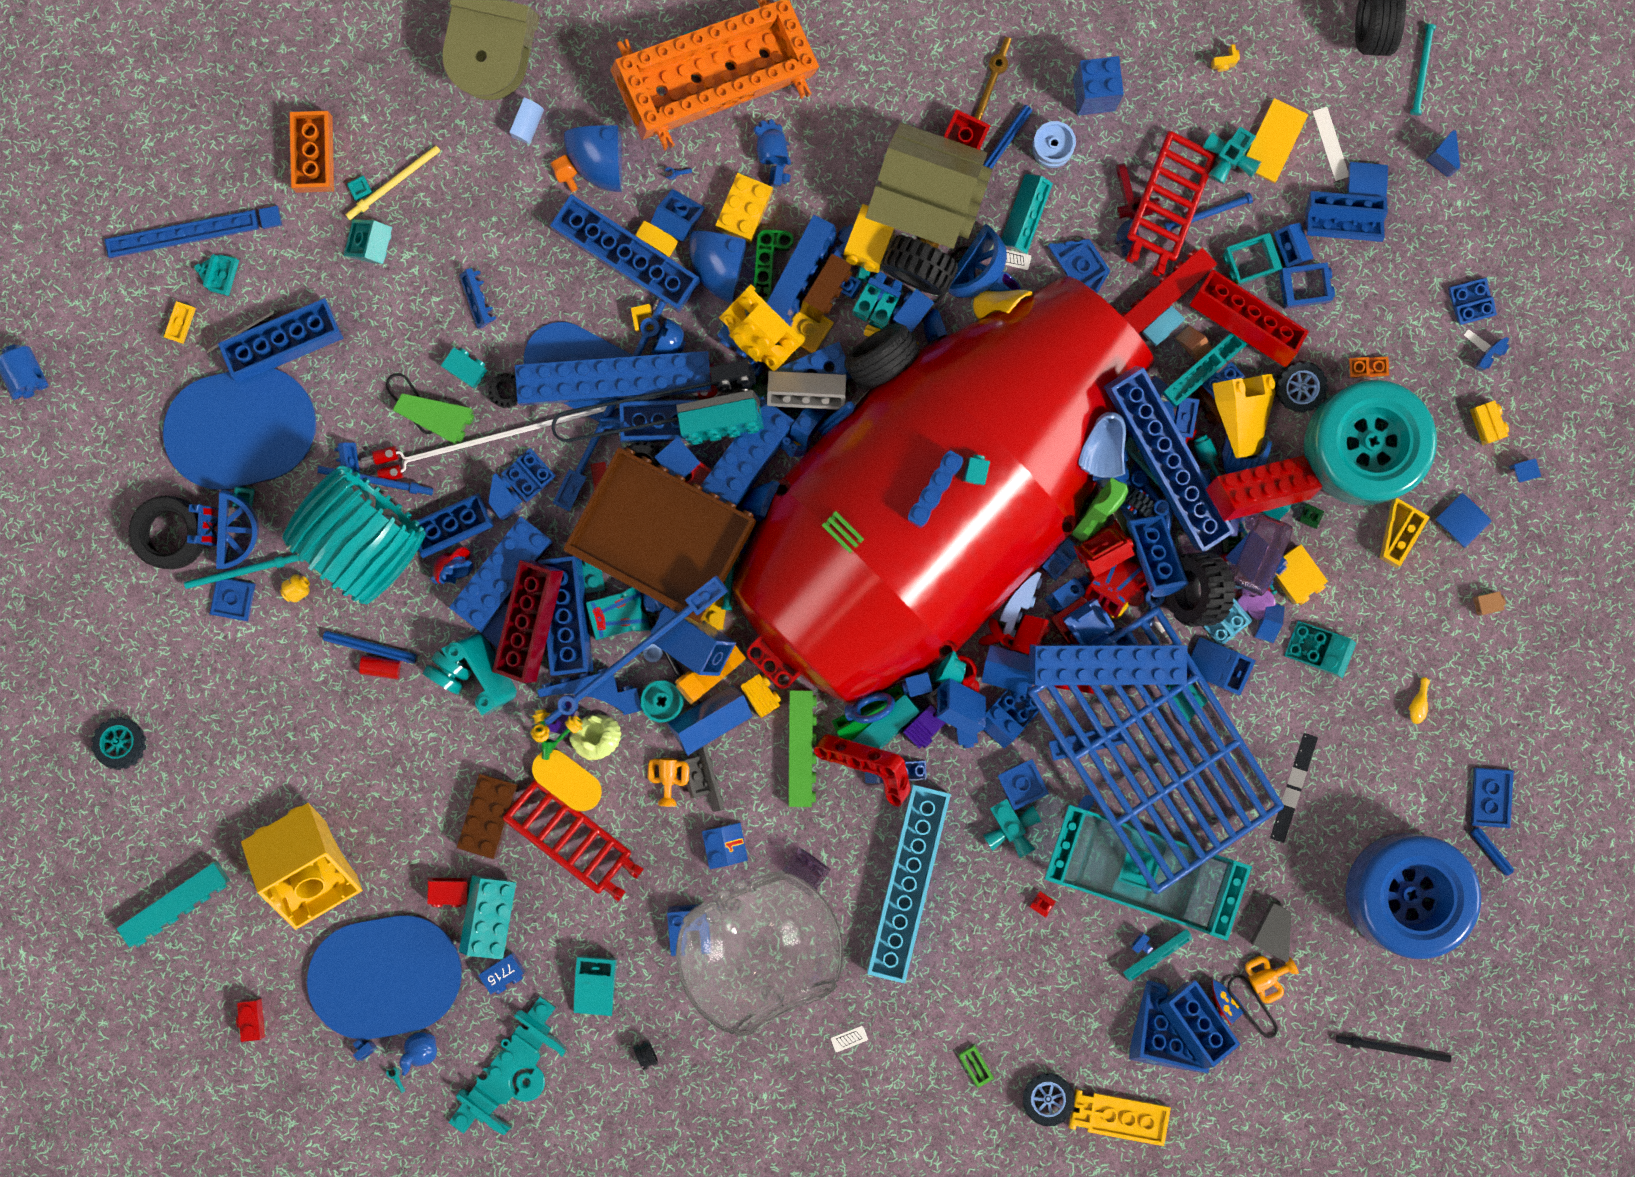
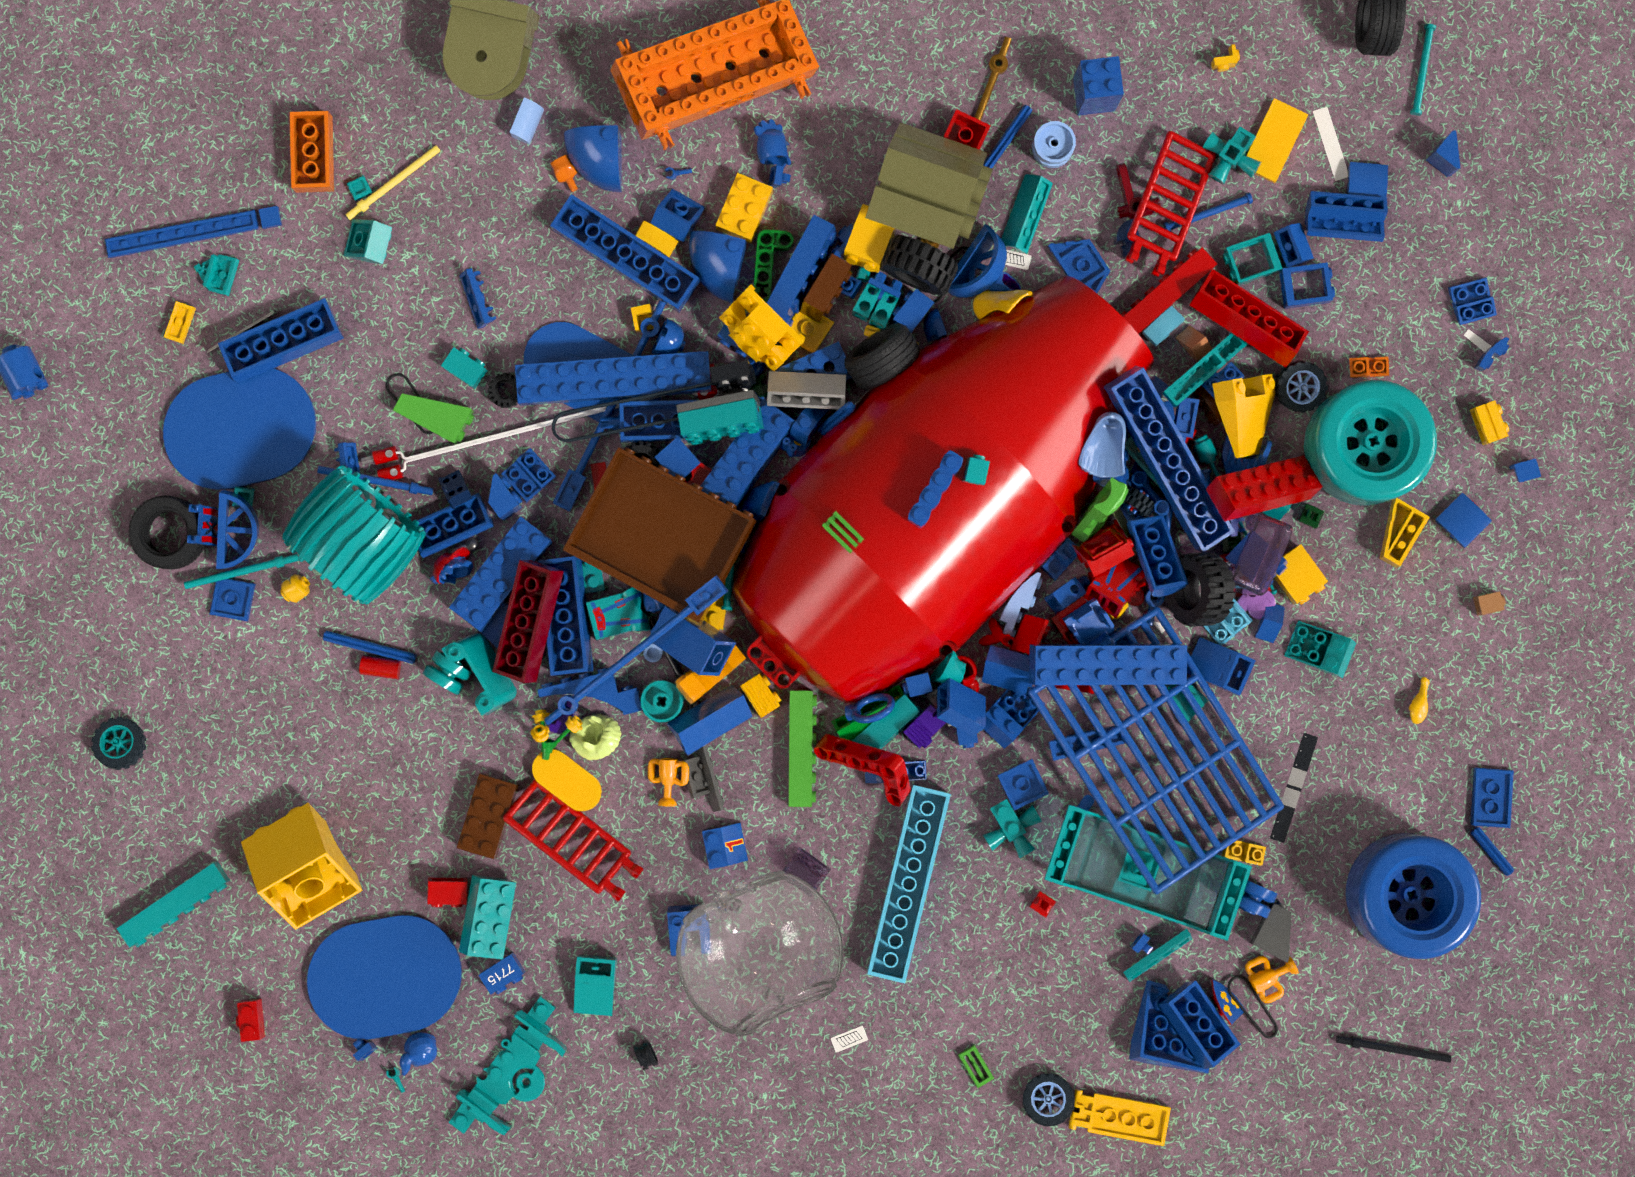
(455, 489): none -> dark blue piece
(471, 545): none -> flat silver piece
(1245, 852): none -> yellow slope
(1252, 899): none -> blue wheel

